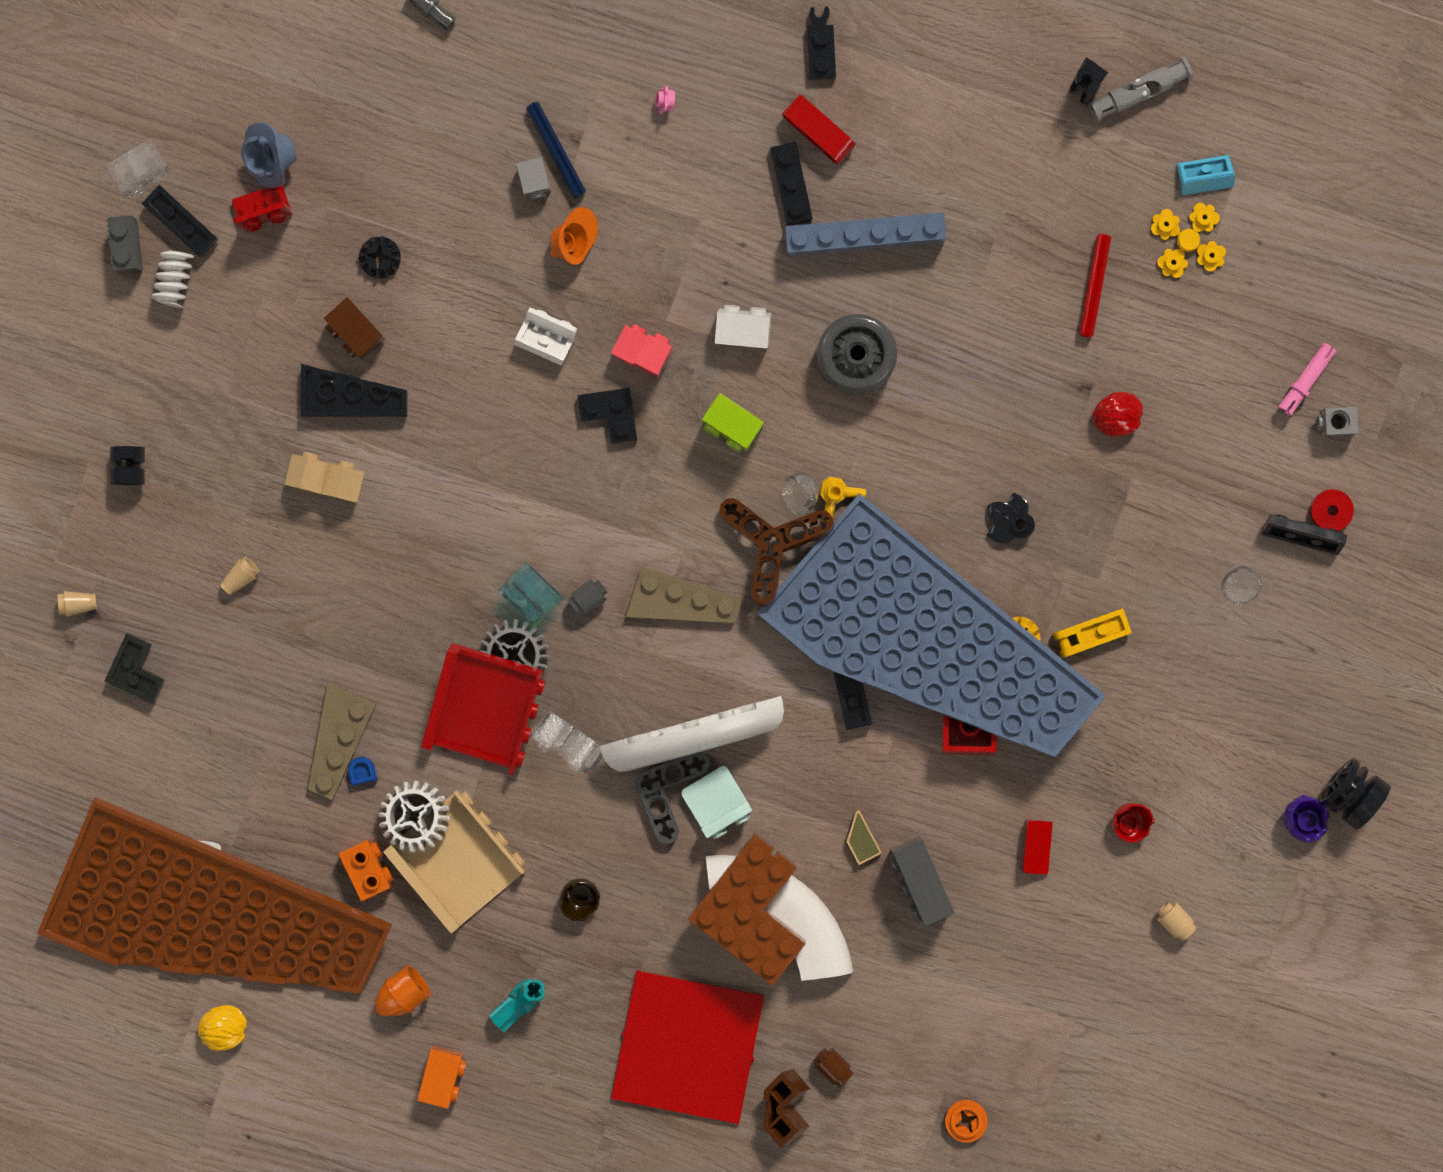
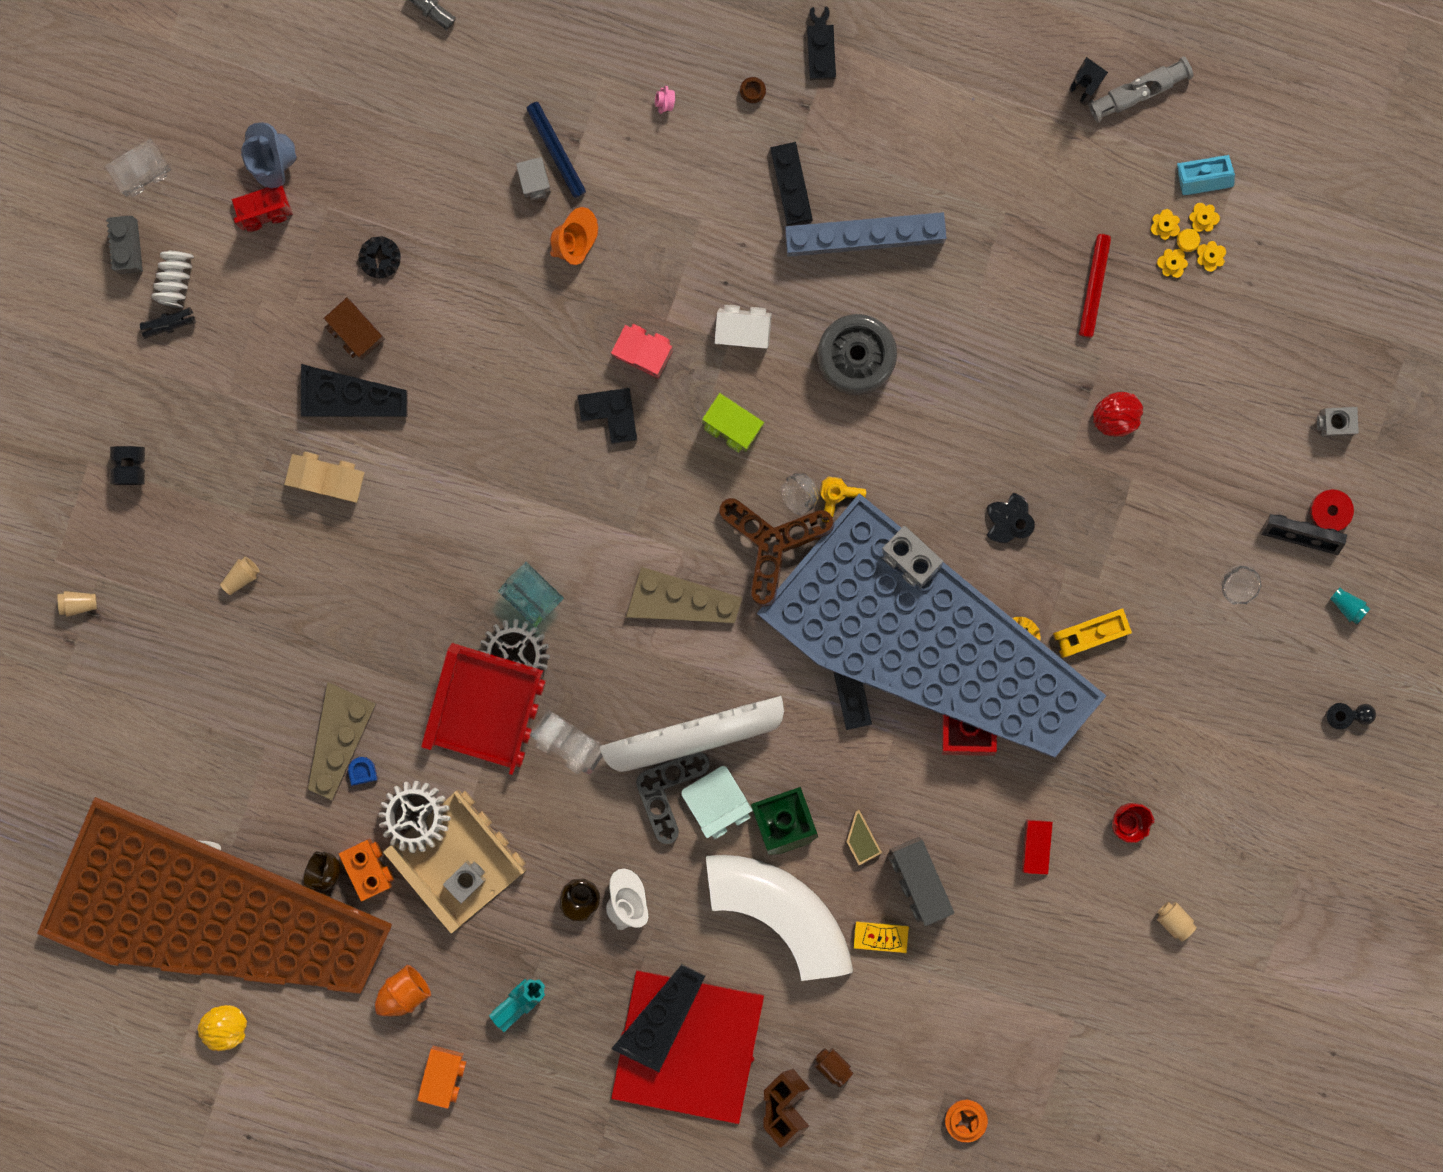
(127, 670): pearl dark grey plate -> none
(167, 323): none -> black pin
(180, 221): black plate -> none
(321, 871): none -> dark brown hair
(454, 886): none -> light grey brick
(546, 336): white bracket -> none
(587, 597): dark grey brick -> none
(627, 900): none -> white piece
(658, 1024): none -> black wing
(737, 912): dark orange piece -> none
(752, 90): none -> reddish brown plate
(785, 821): none -> dark green slope
(818, 129): red beam -> none
(881, 937): none -> yellow tile
(917, 553): none -> light grey brick
(1300, 388): bright pink pin -> none
(1306, 819): dark purple hair -> none
(1350, 605): none -> teal cone
(1360, 798): black wheel -> none
(1364, 714): none -> black plate

